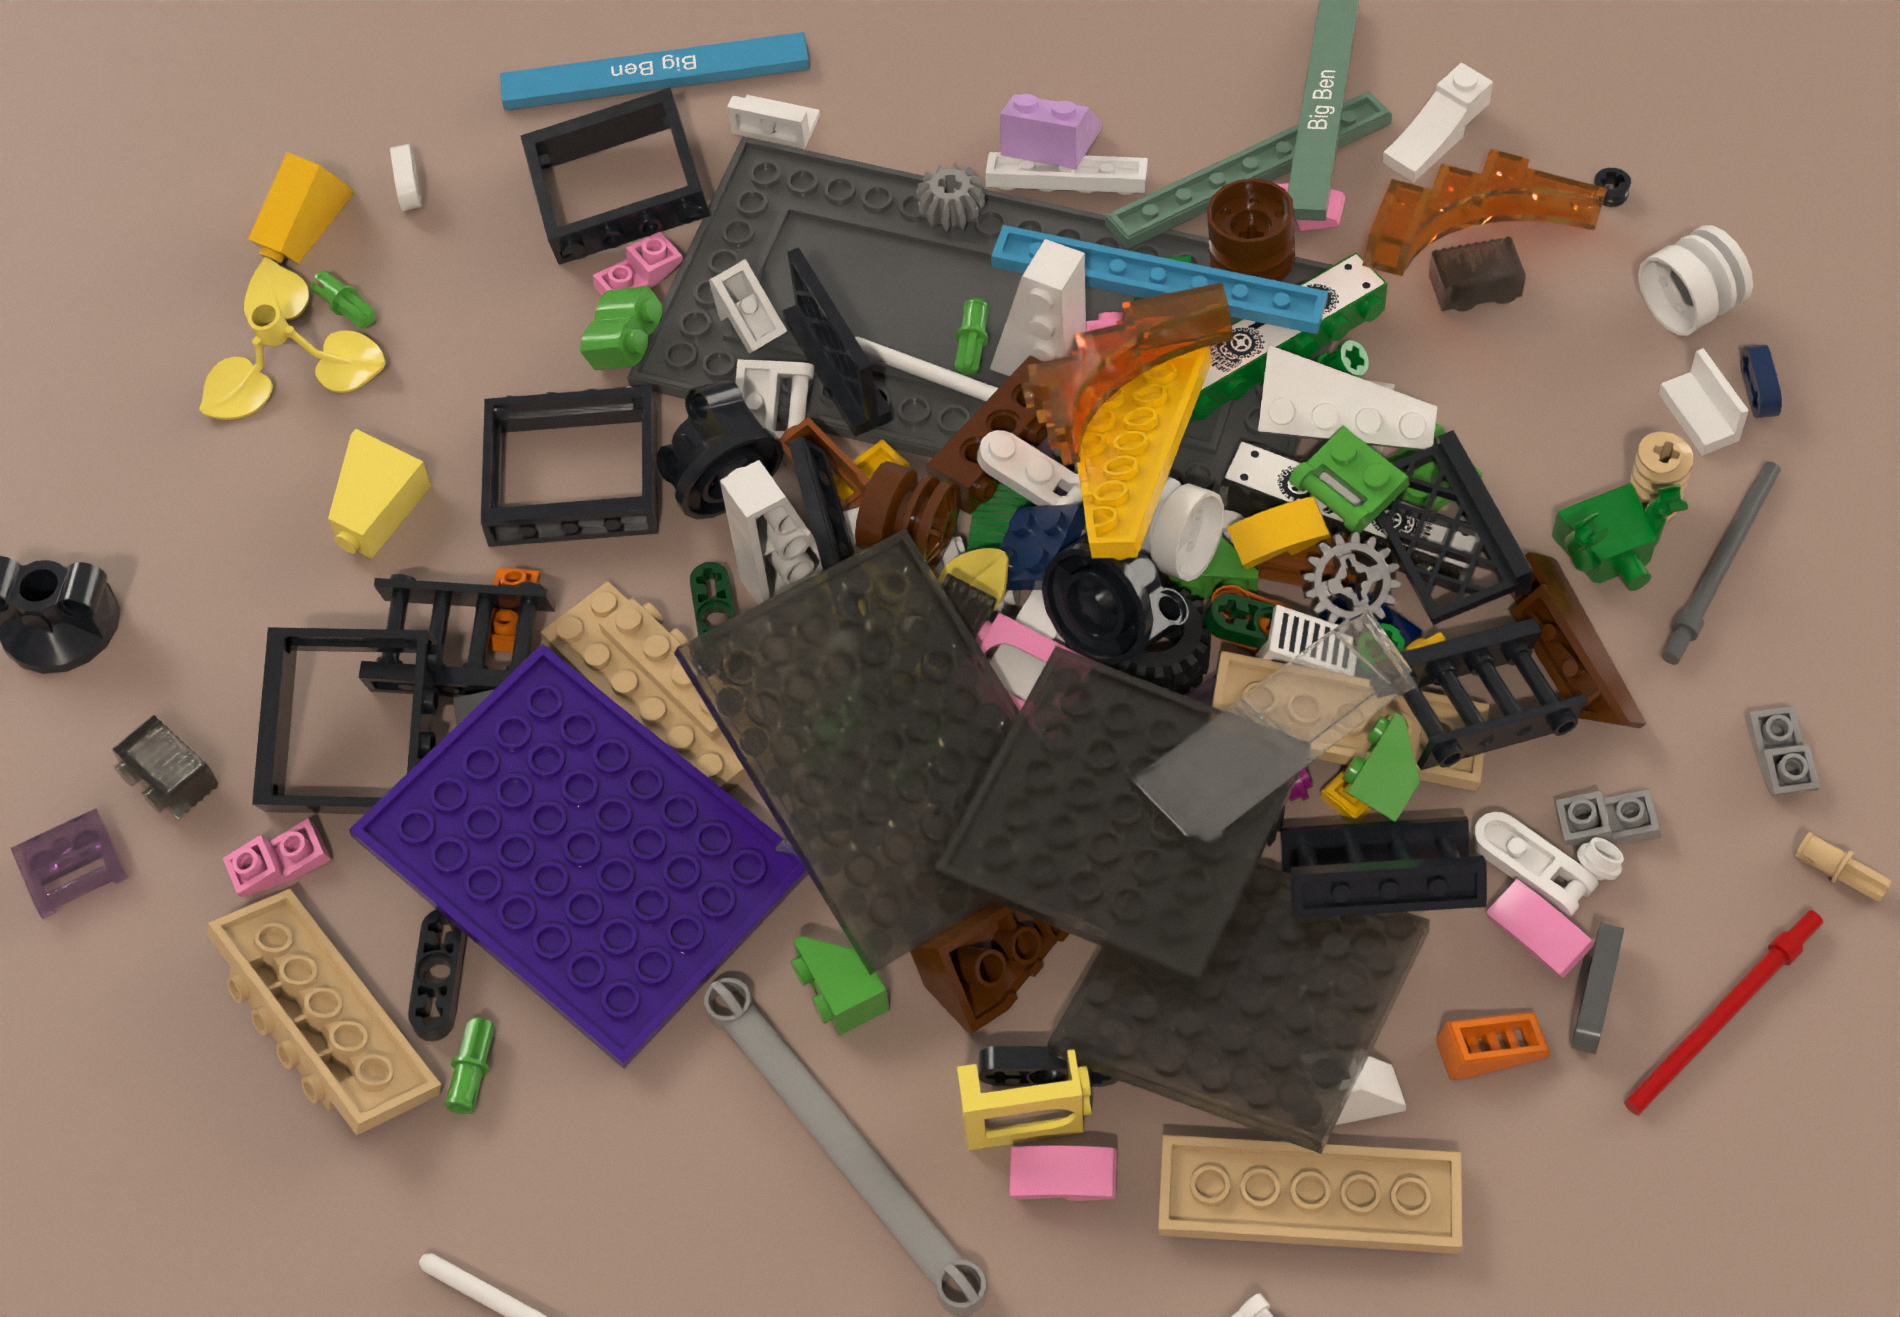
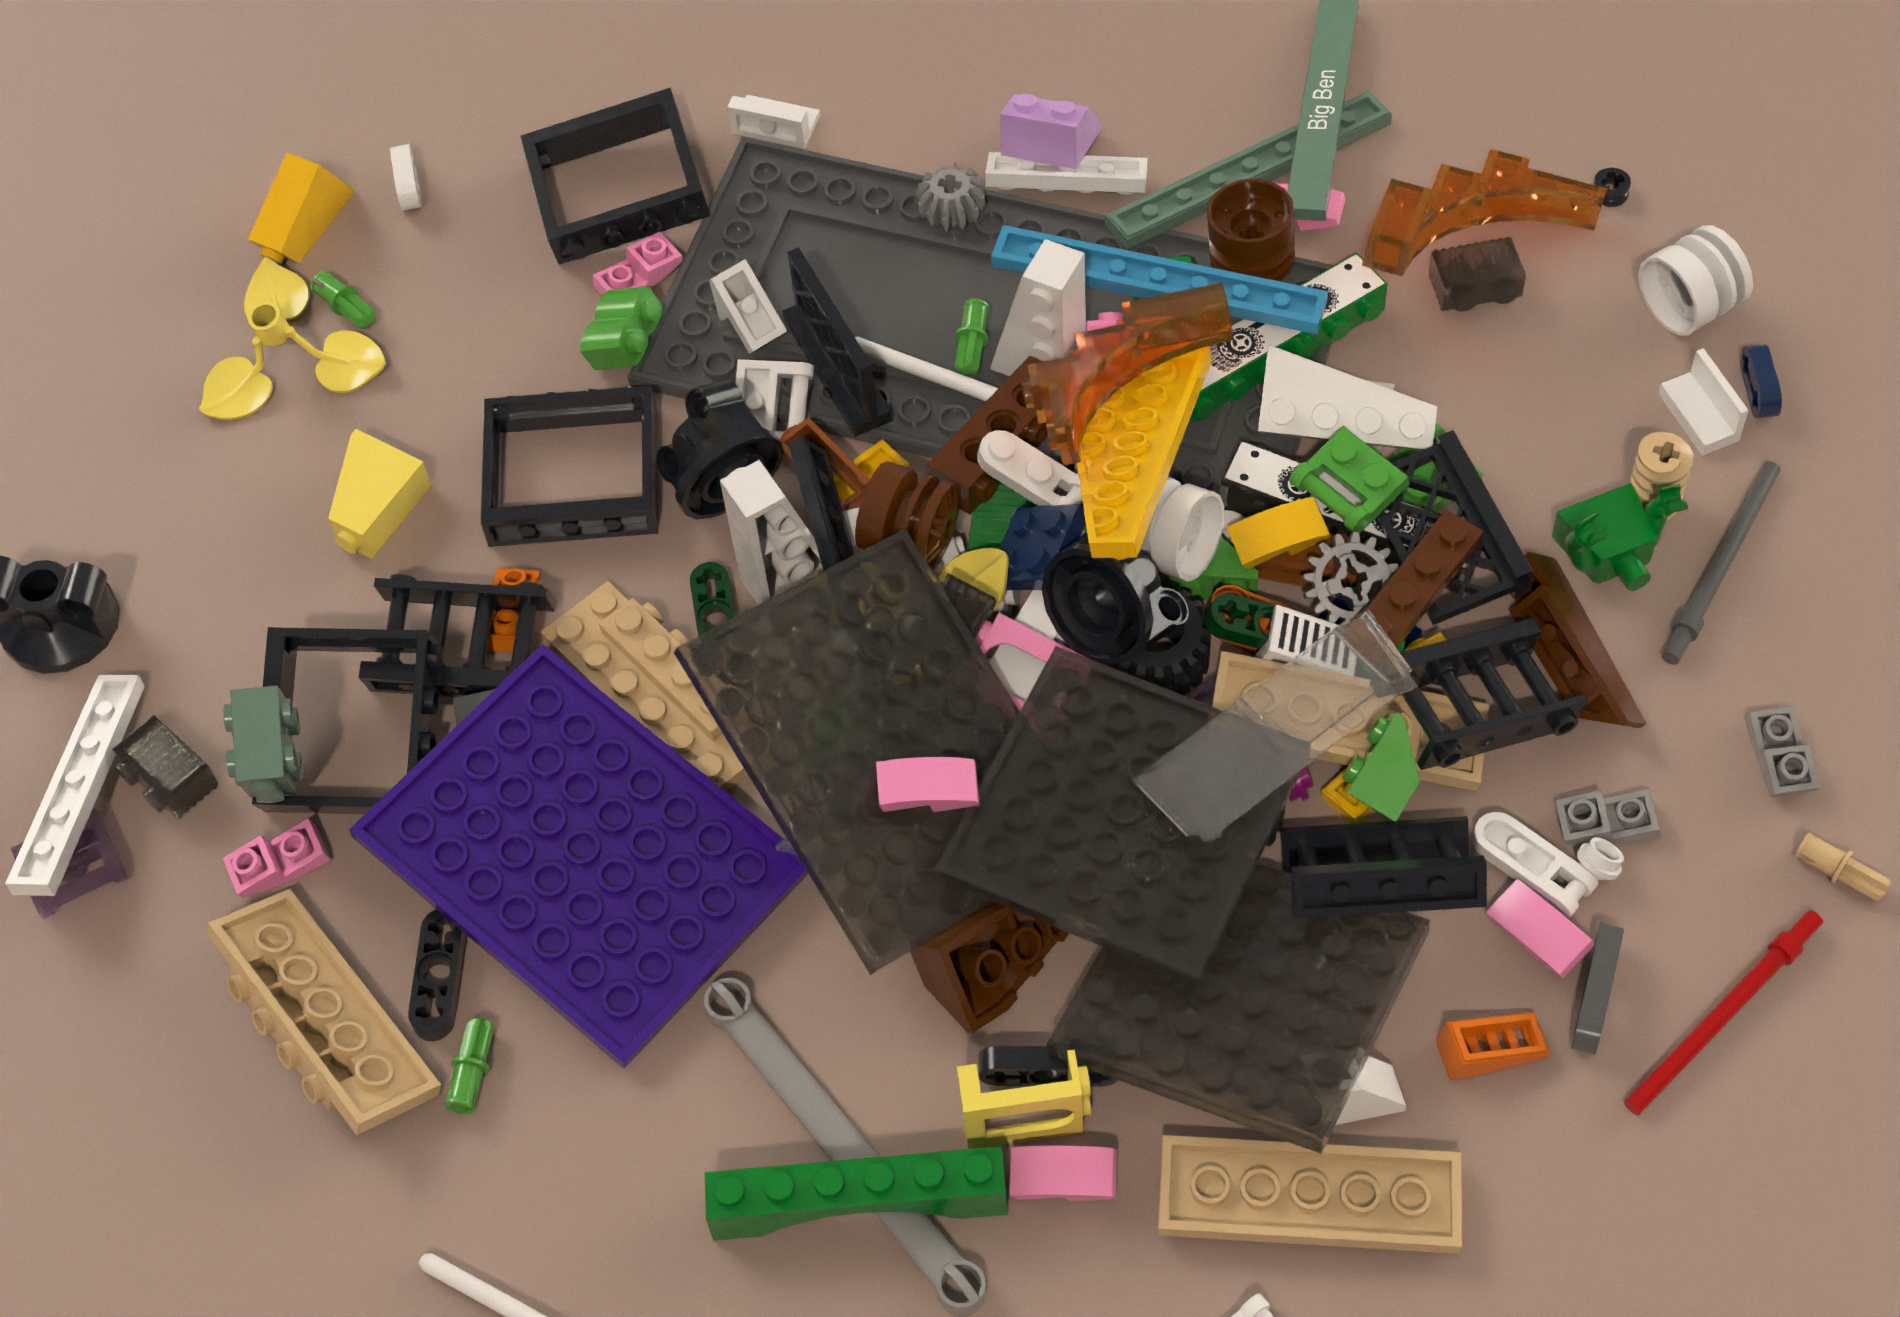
(75, 786): none -> white plate
(263, 743): none -> sand green brick
(654, 71): dark azure tile -> none
(841, 982): bright green slope -> none
(925, 781): none -> bright pink slope
(933, 1183): none -> green arch
(1348, 358): green bush -> none
(1424, 575): none -> reddish brown plate
(1440, 122): white slope -> none

